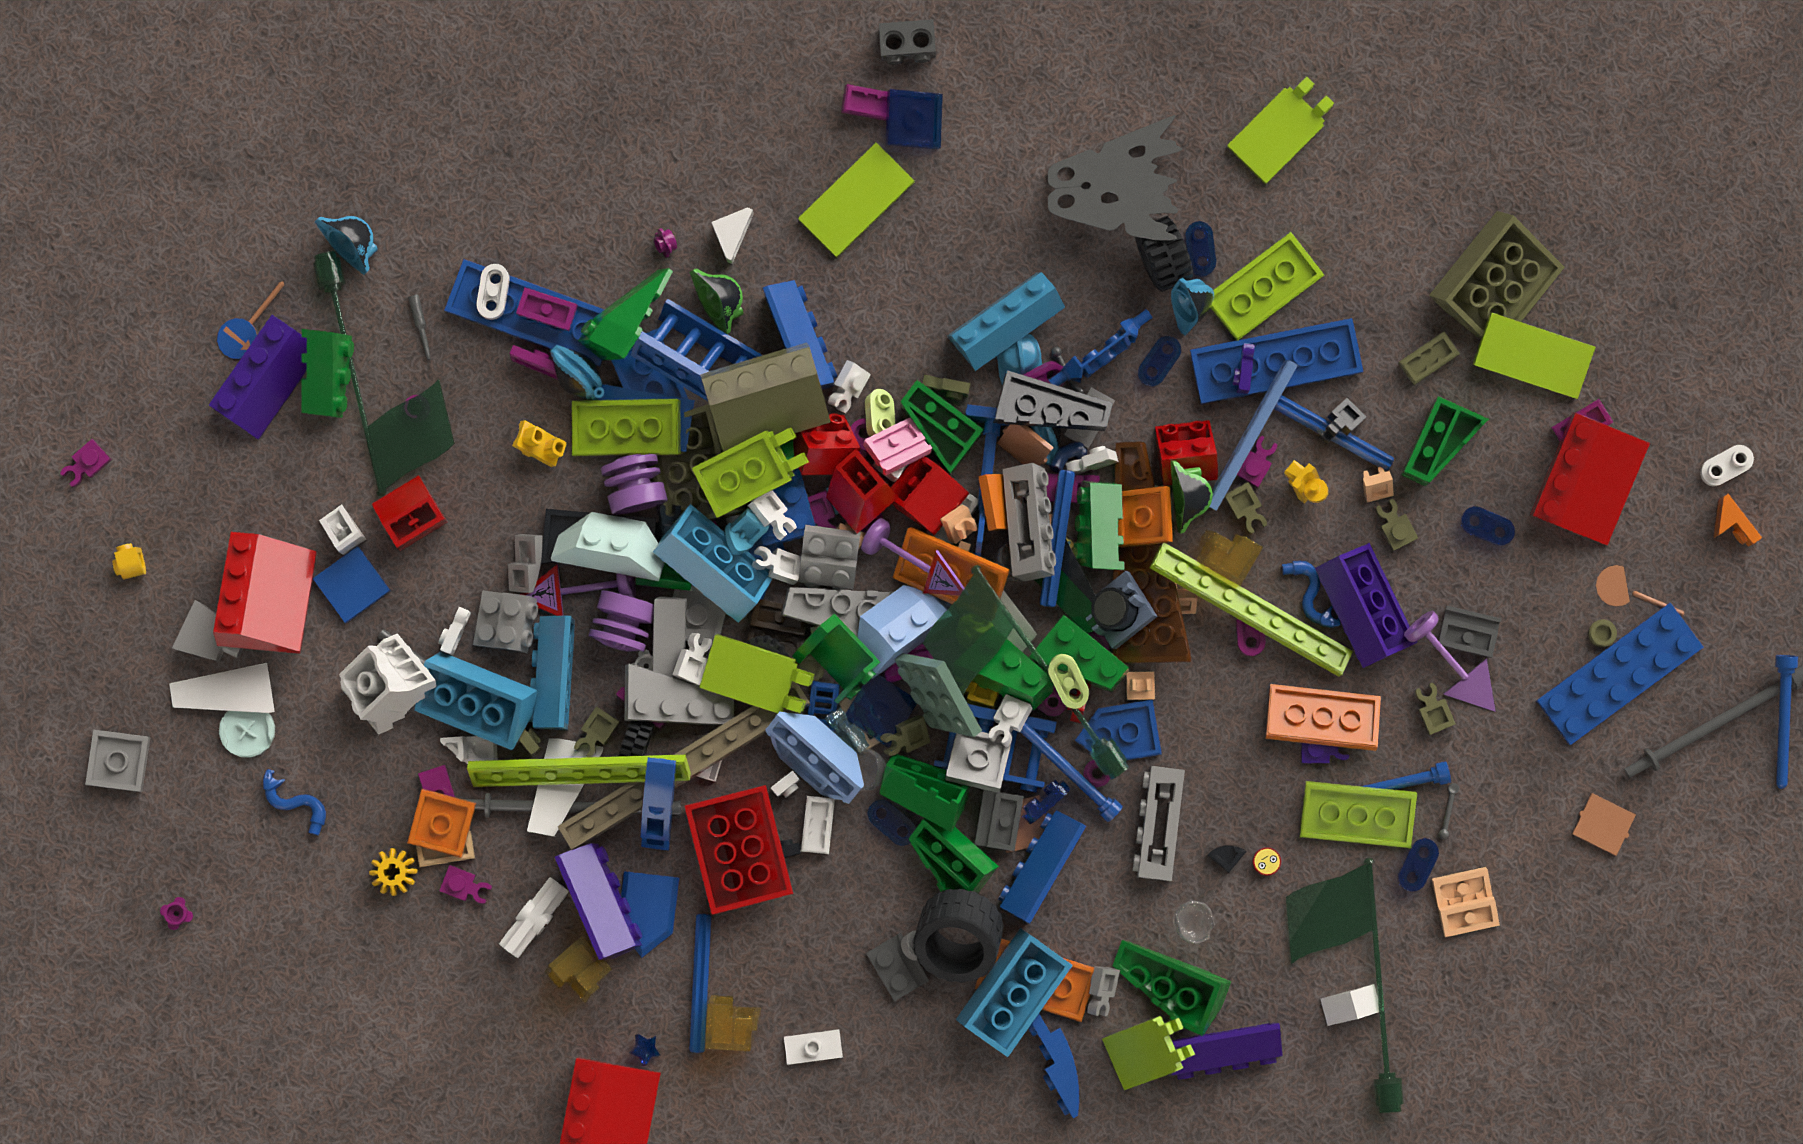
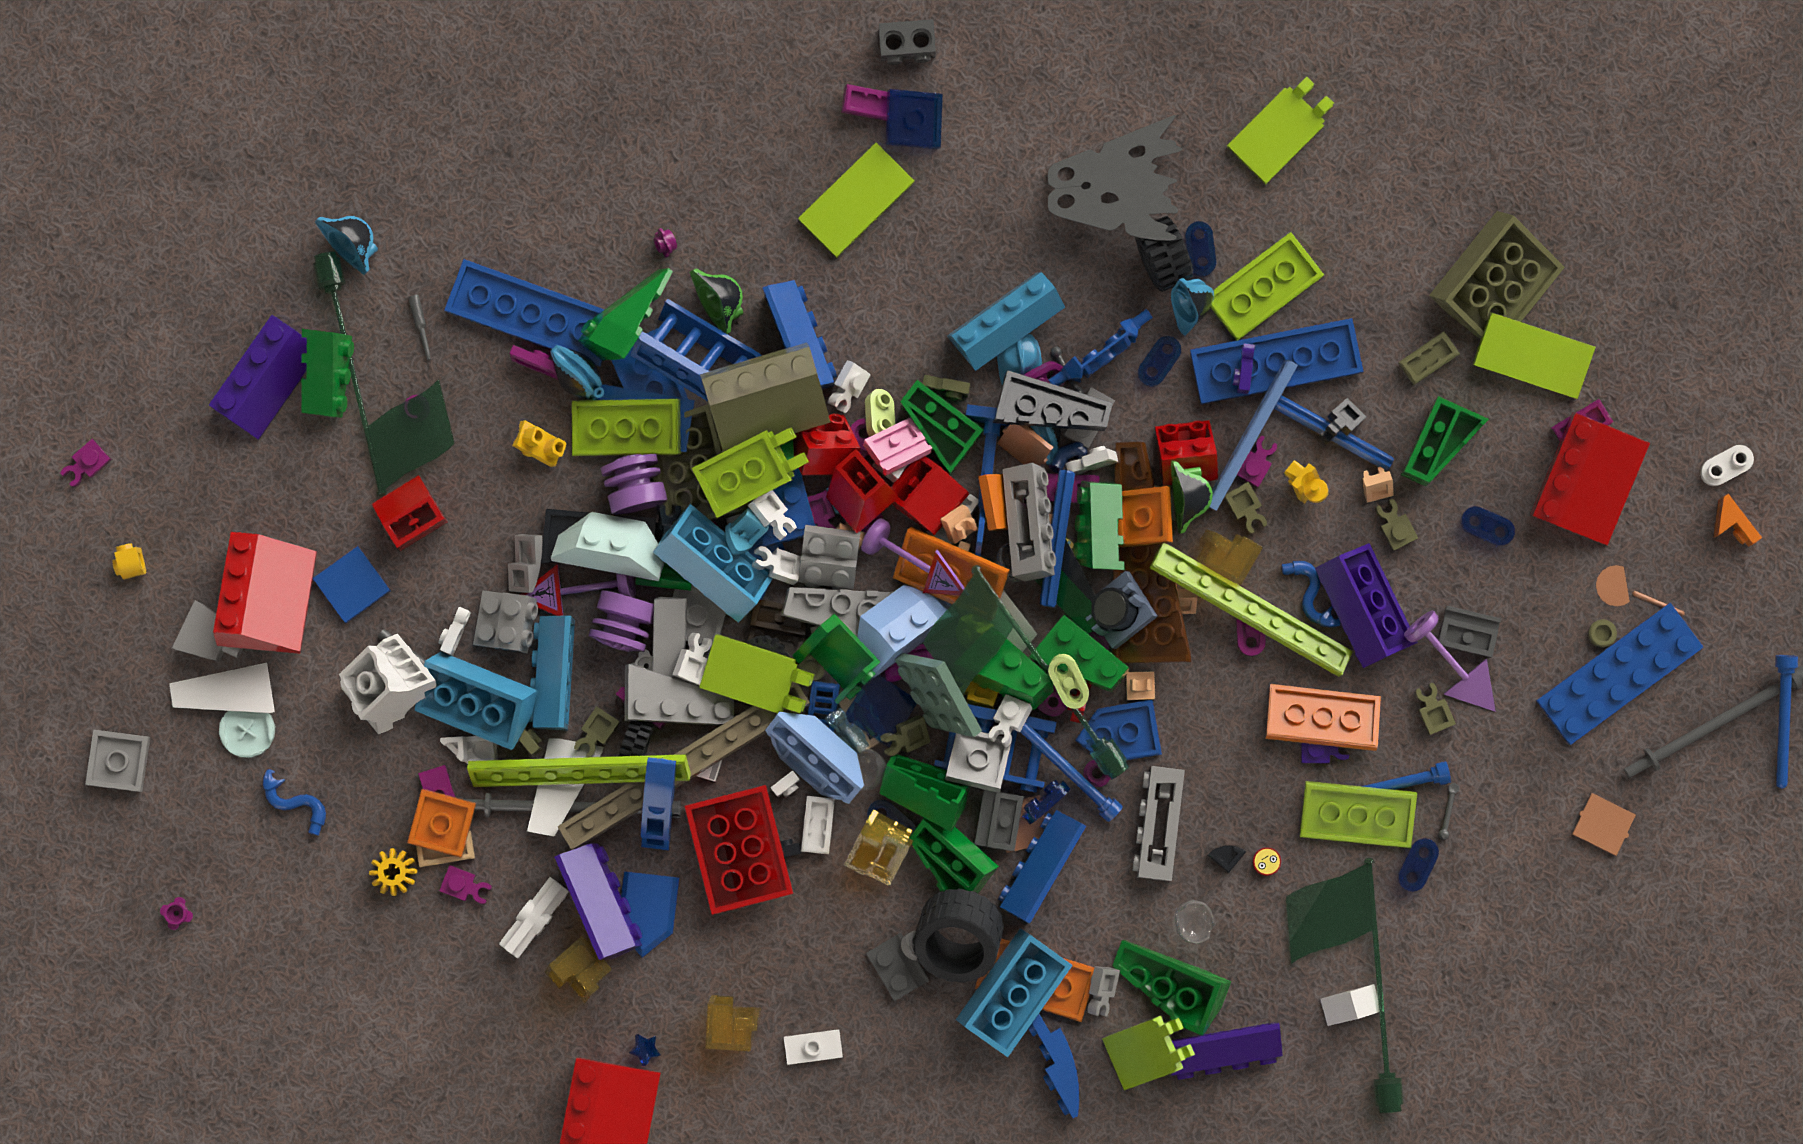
(238, 334): blue piece -> none
(342, 530): white slope -> none
(492, 292): white plate -> none
(546, 309): magenta plate -> none
(700, 983): blue axle -> none
(731, 231): white slope -> none
(880, 848): none -> clear yellow plate
(1465, 902): light nougat slope -> none

